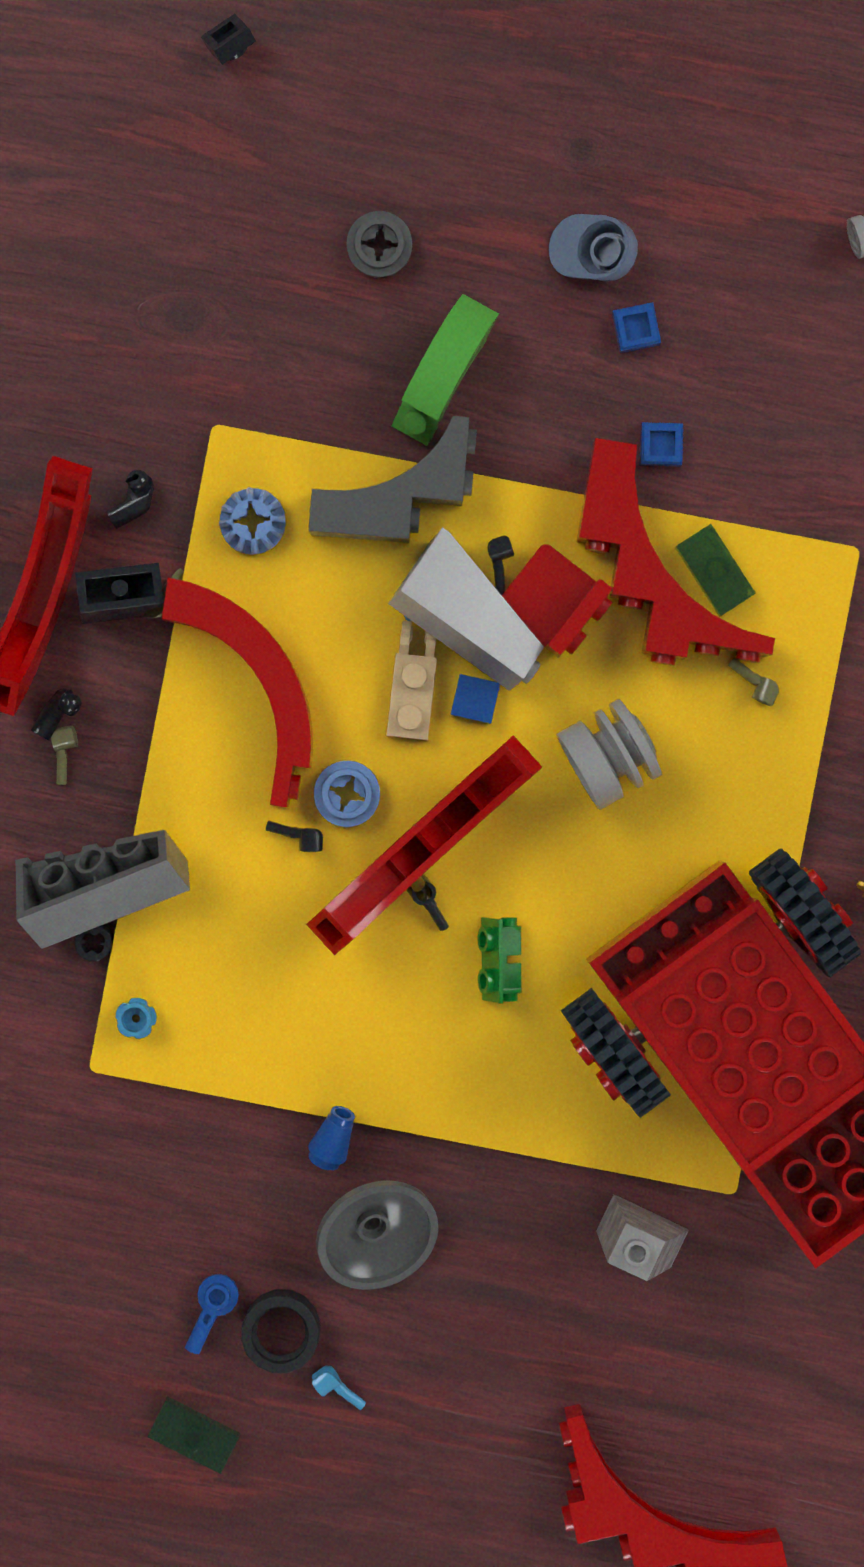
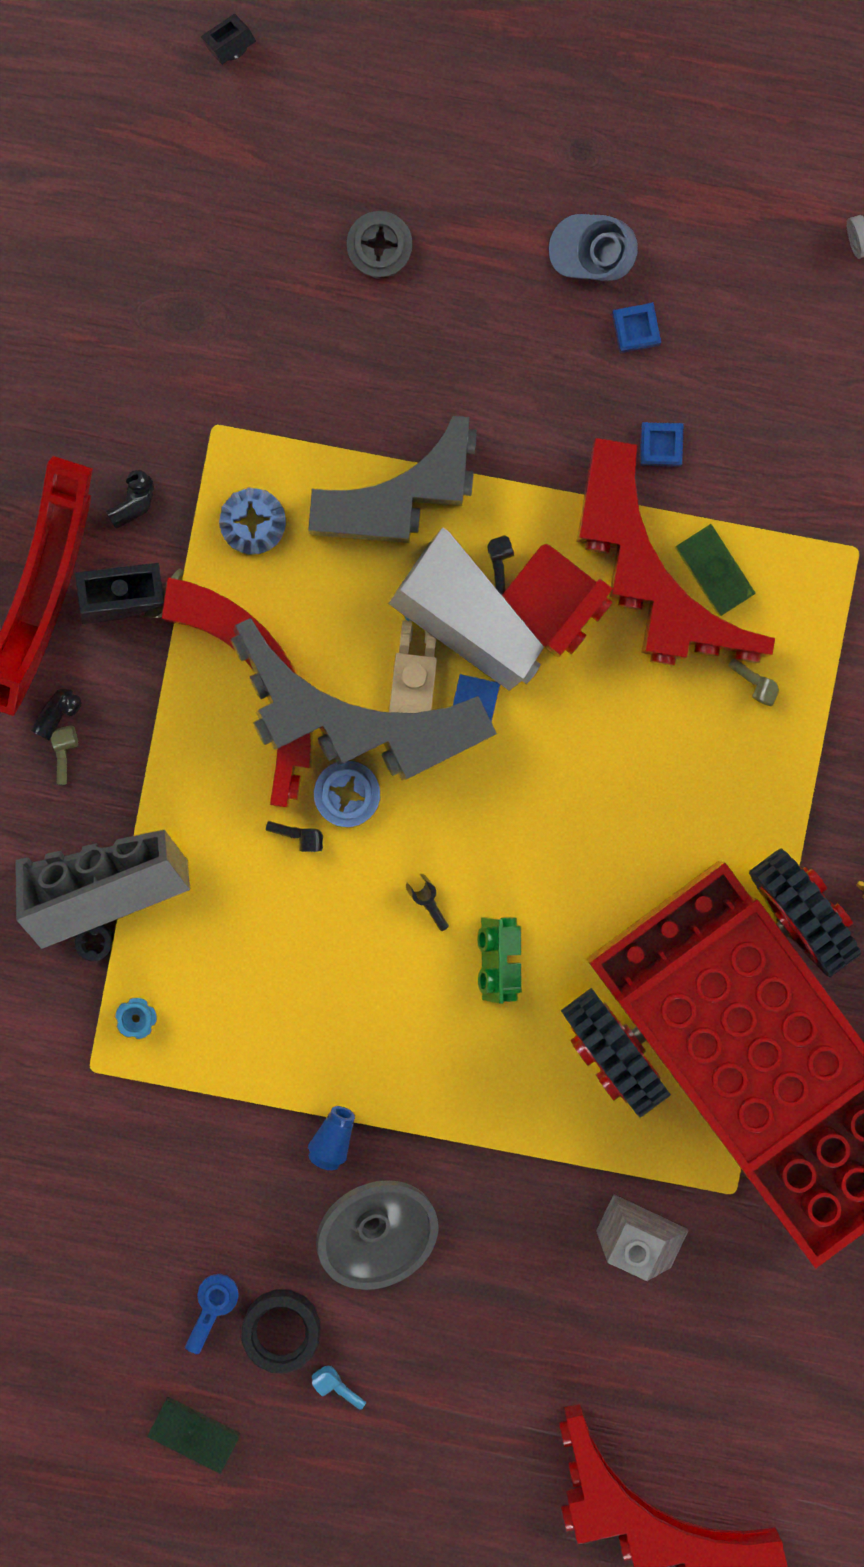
(298, 708): none -> dark grey arch
(423, 844): red arch -> none
(443, 368): bright green arch -> none
(609, 753): light grey wheel -> none

